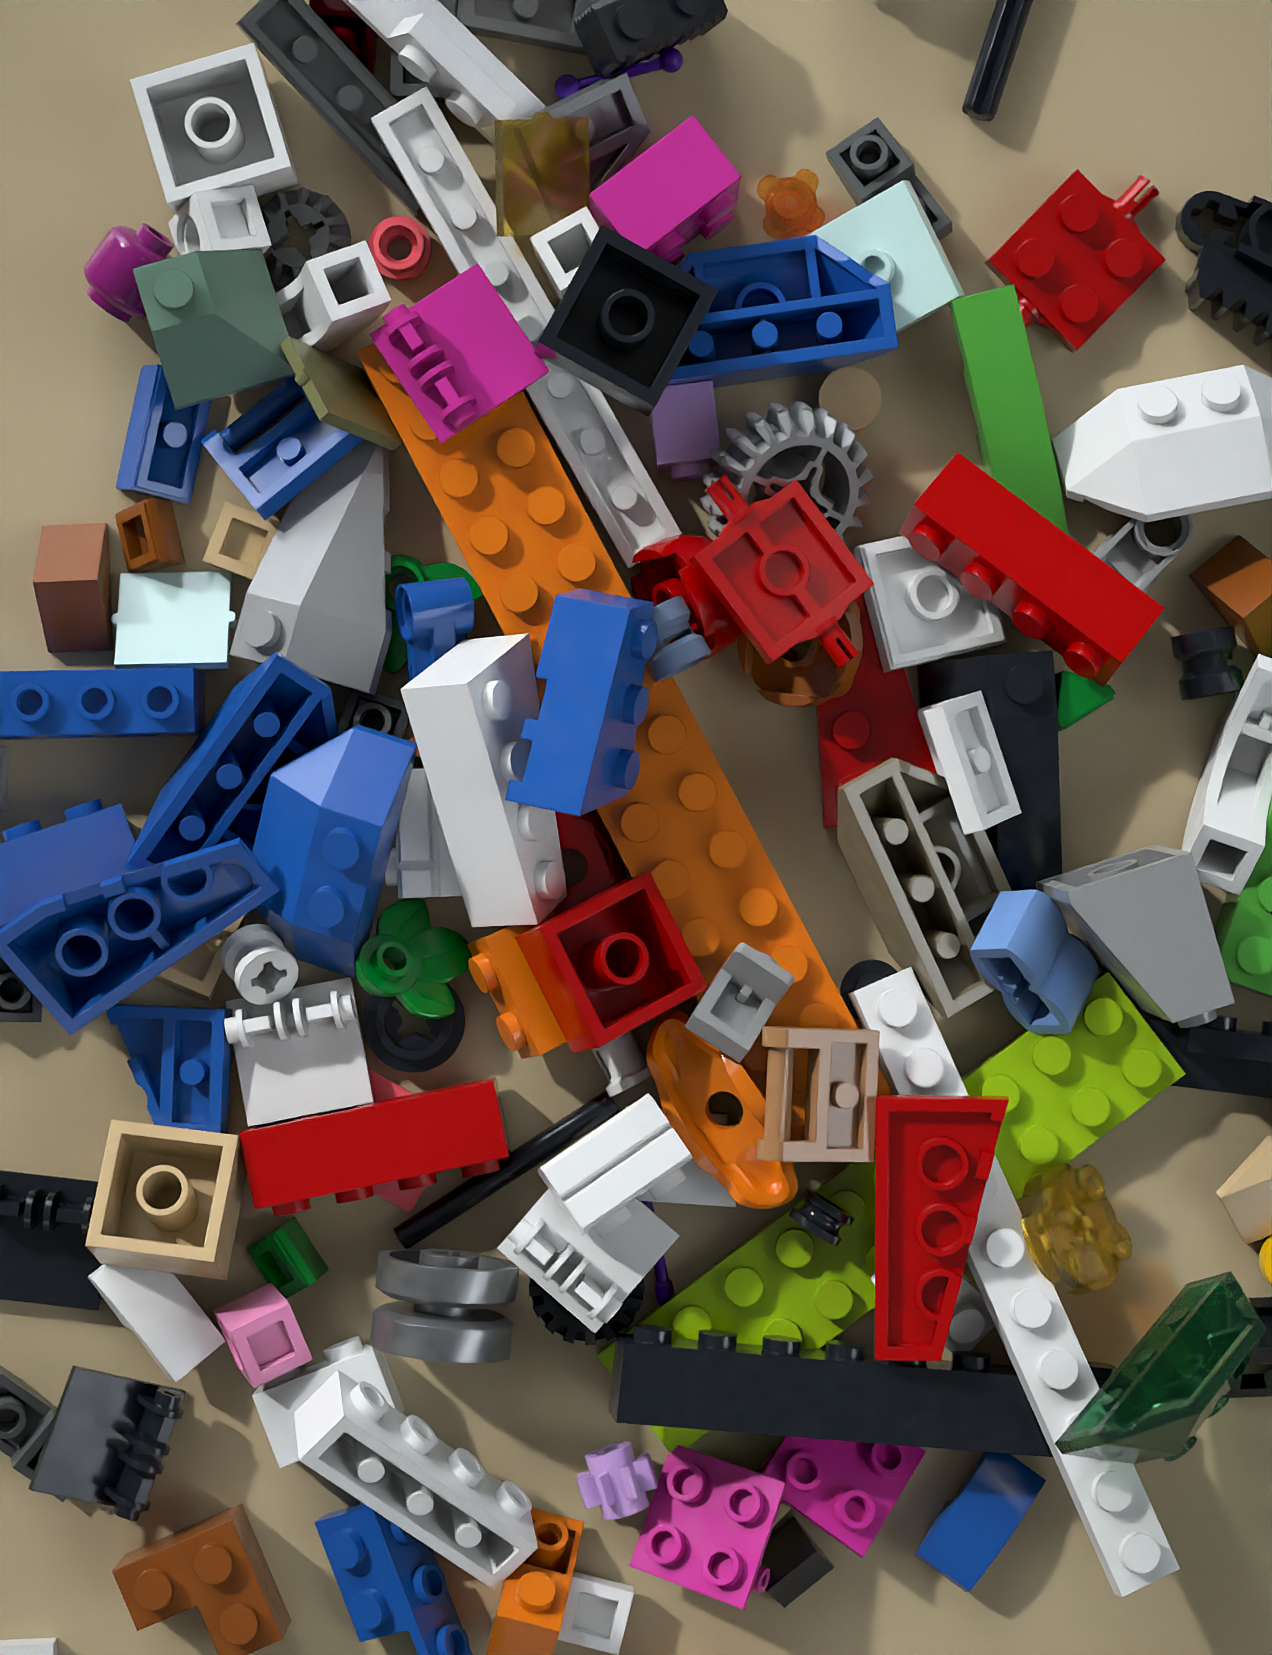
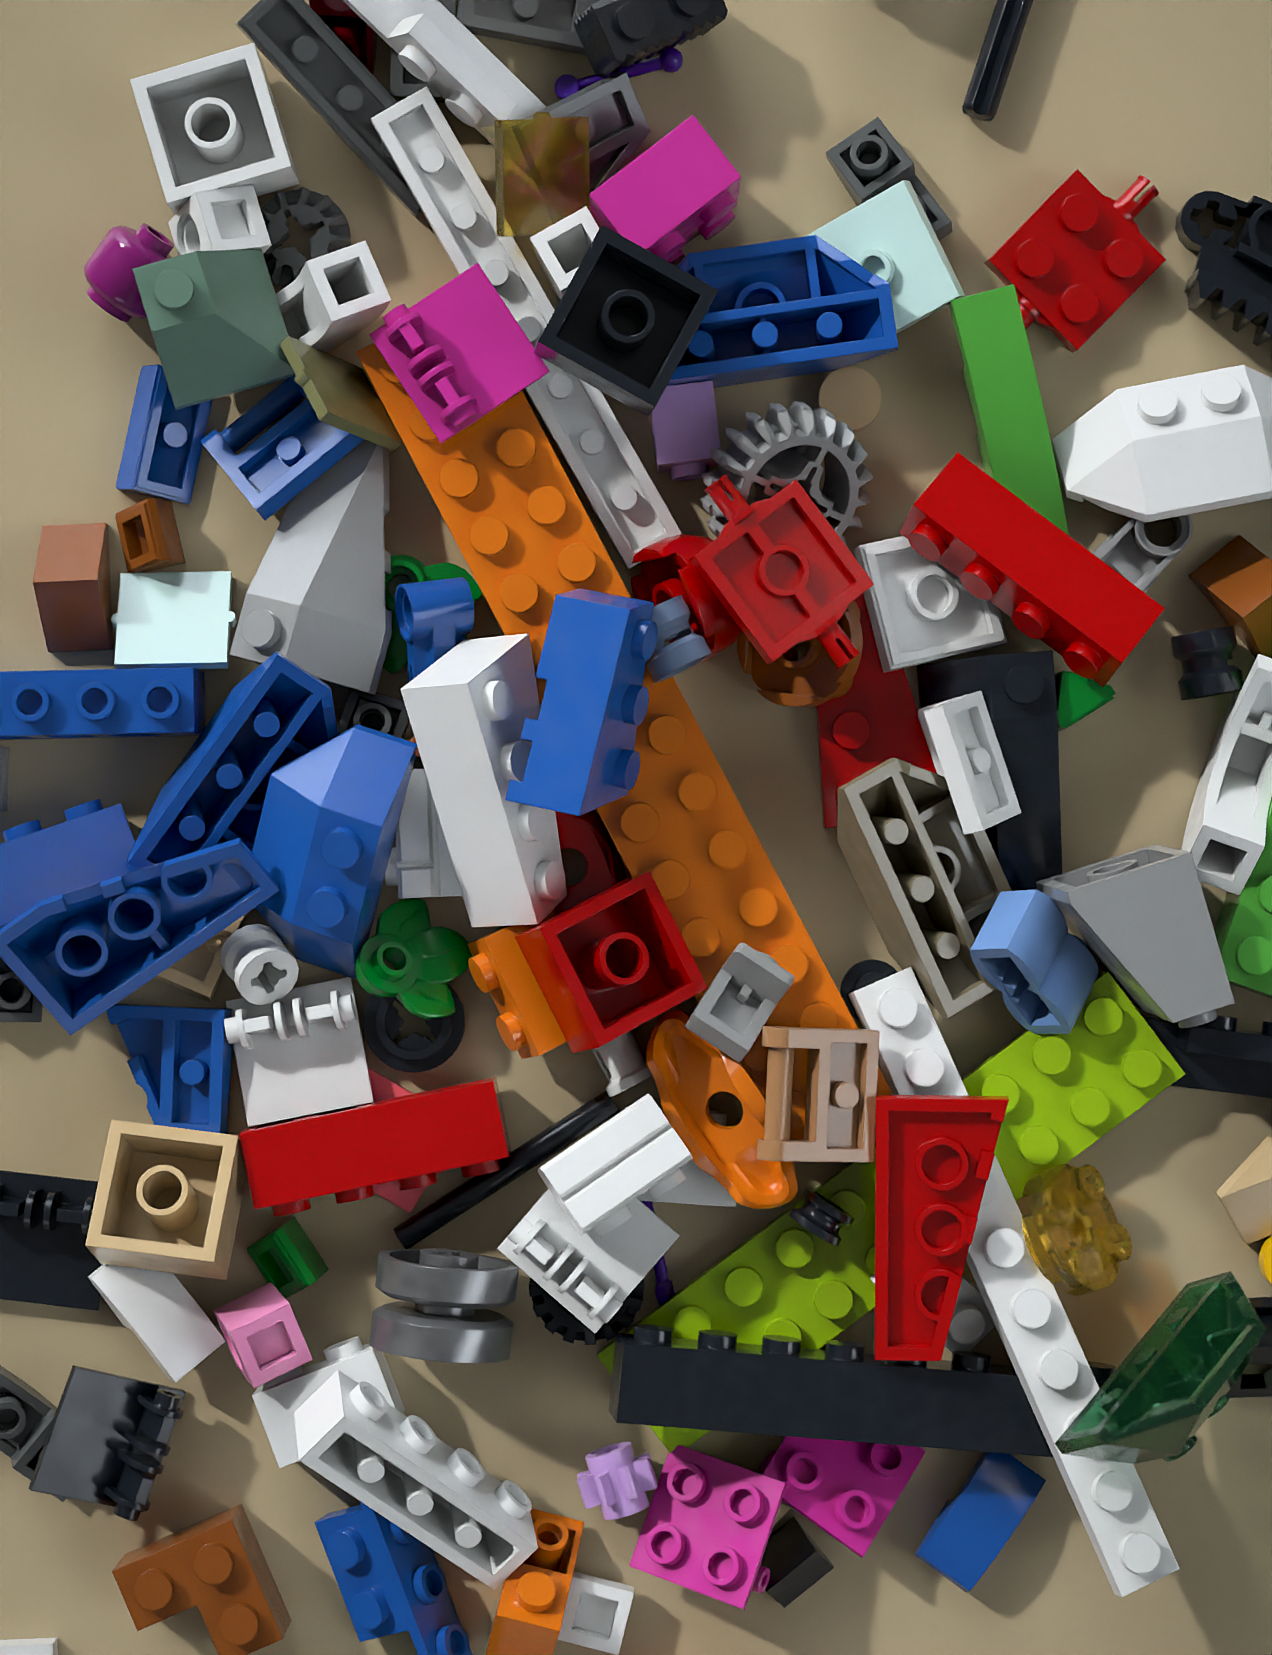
(240, 541): tan plate -> none
(400, 229): coral plate -> none
(784, 220): clear orange plate -> none

